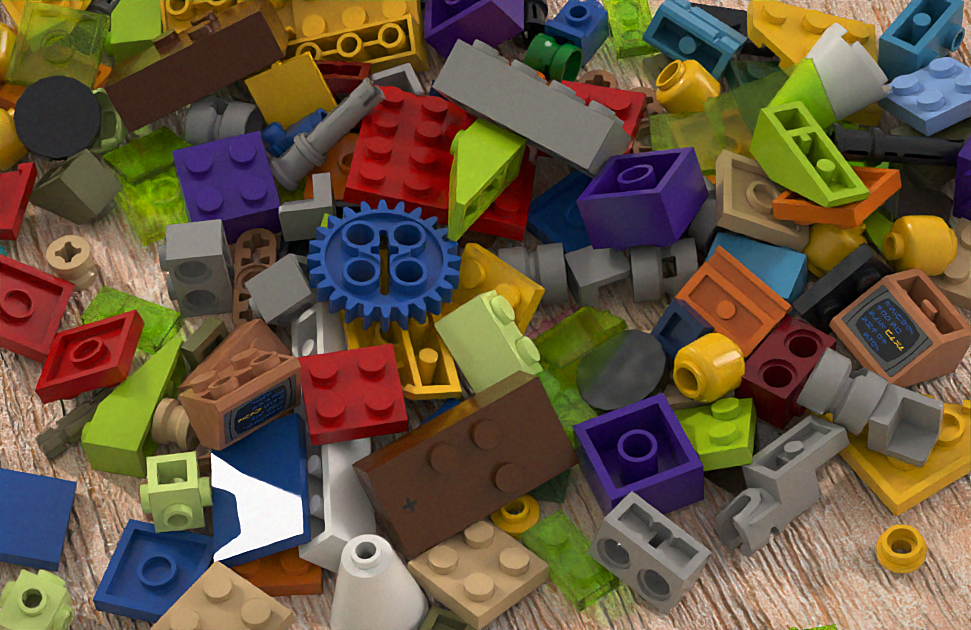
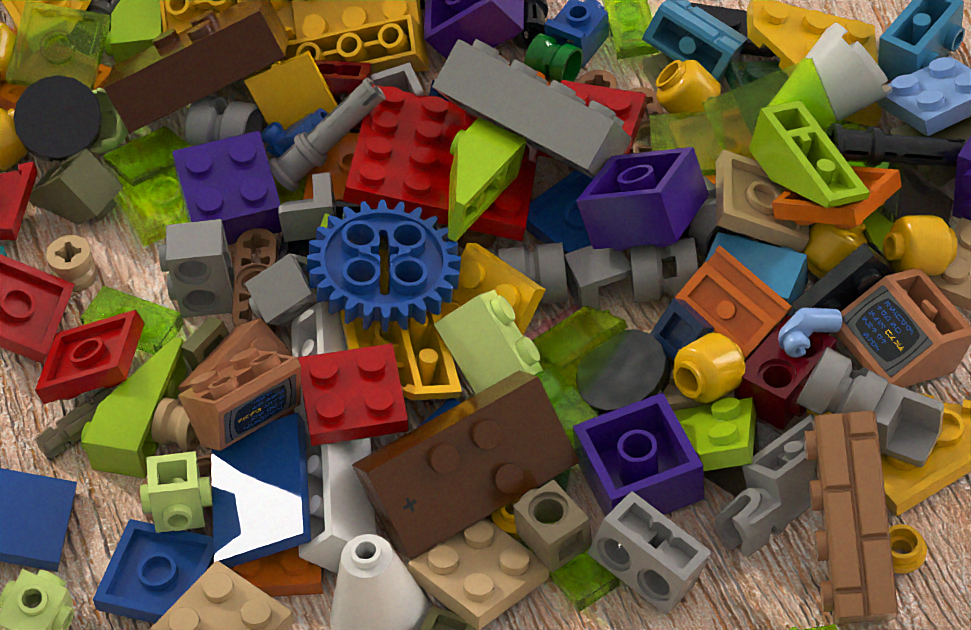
(555, 542): none -> dark tan brick
(795, 333): none -> light blue arm
(853, 518): none -> medium nougat brick

